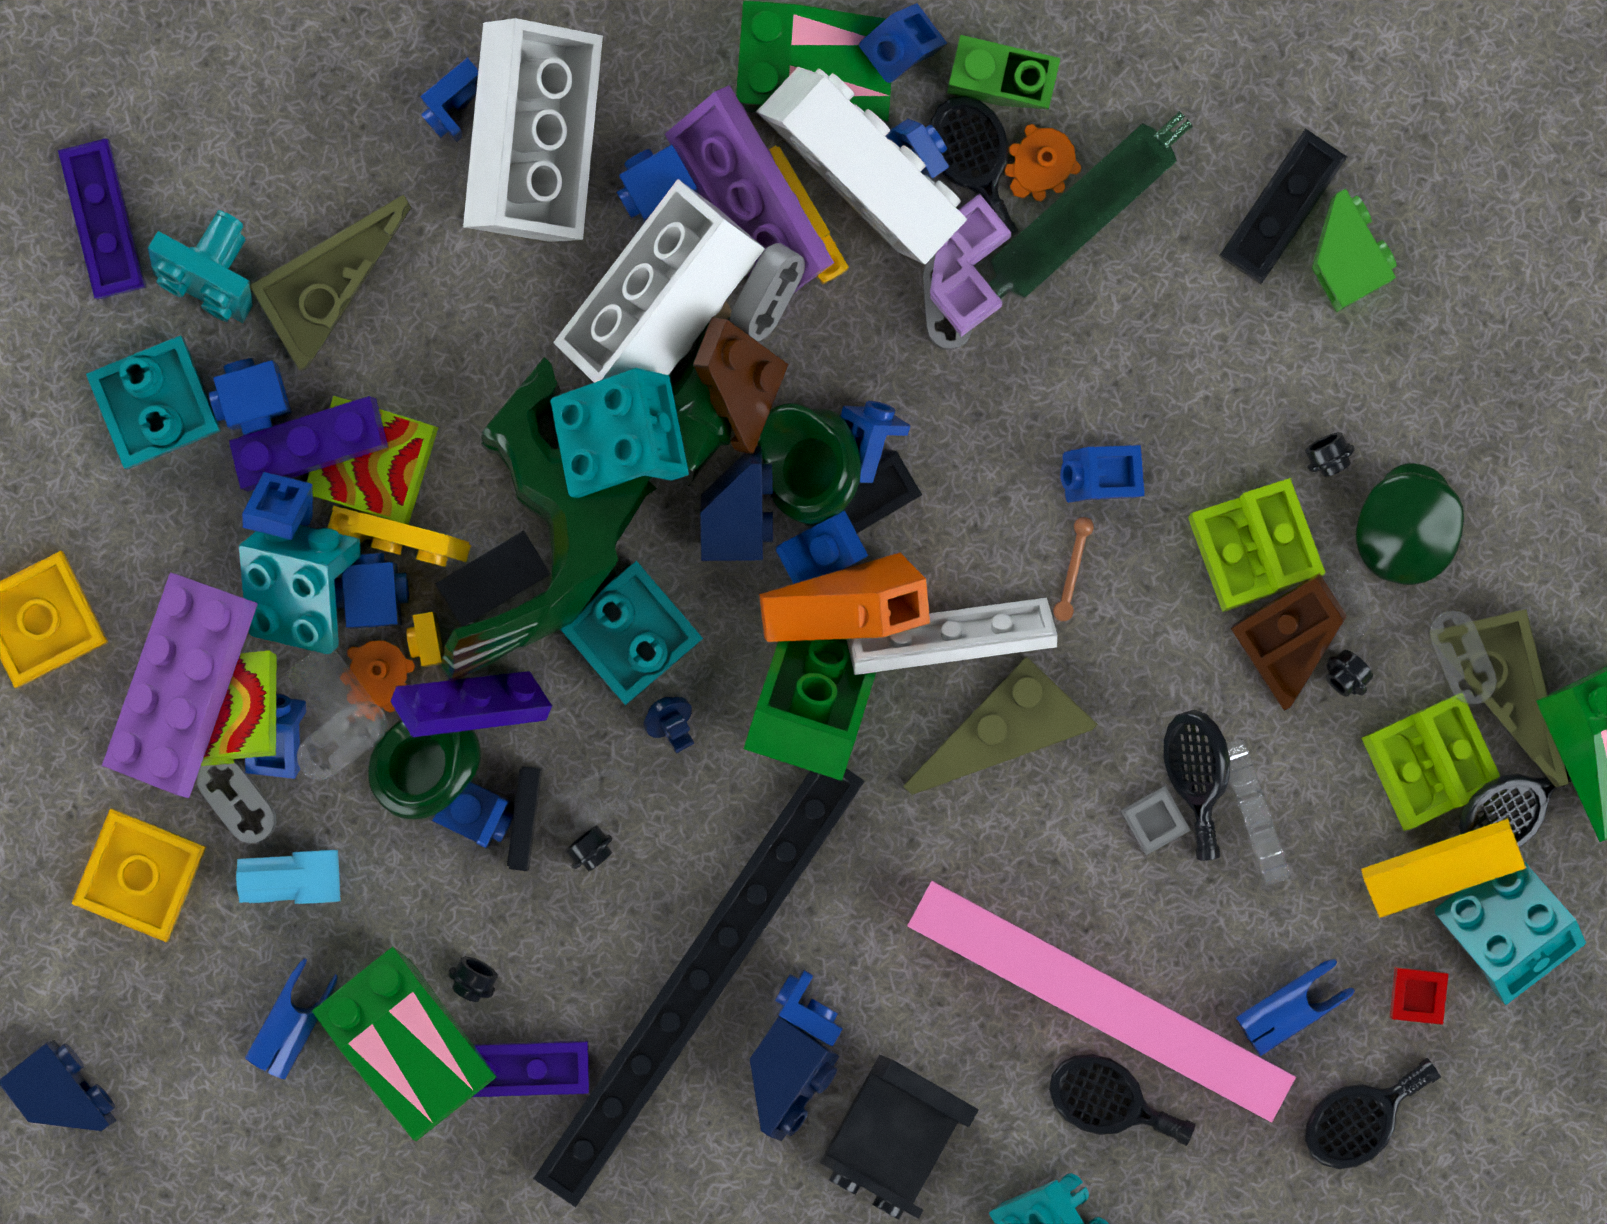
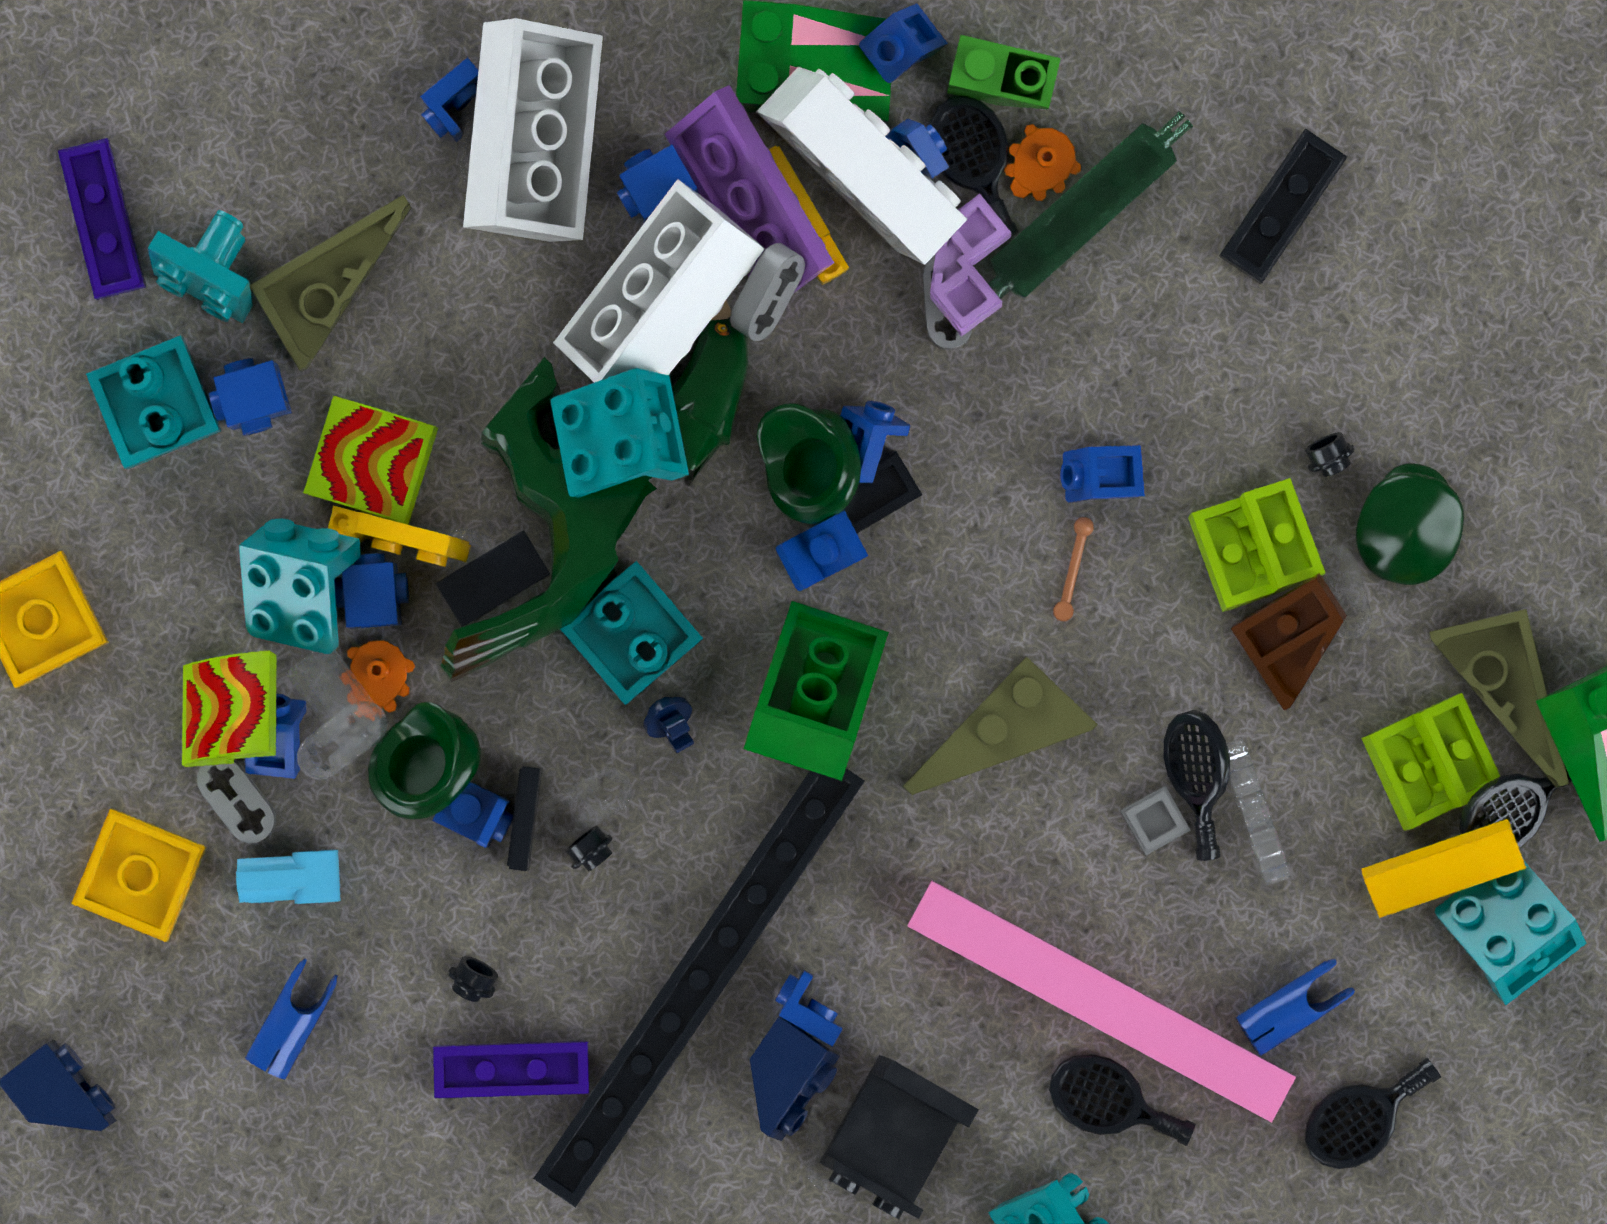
(179, 685): medium lavender plate -> none
(279, 506): blue bracket -> none
(309, 442): dark purple plate -> none
(404, 1043): green slope -> none
(425, 639): yellow plate -> none
(470, 703): dark purple plate -> none
(733, 511): dark blue slope -> none
(740, 380): reddish brown wing -> none
(849, 603): orange slope -> none
(959, 636): white tile -> none
(1347, 255): bright green slope -> none
(1348, 674): black plate -> none
(1418, 995): red plate -> none
(1474, 652): clear beam -> none

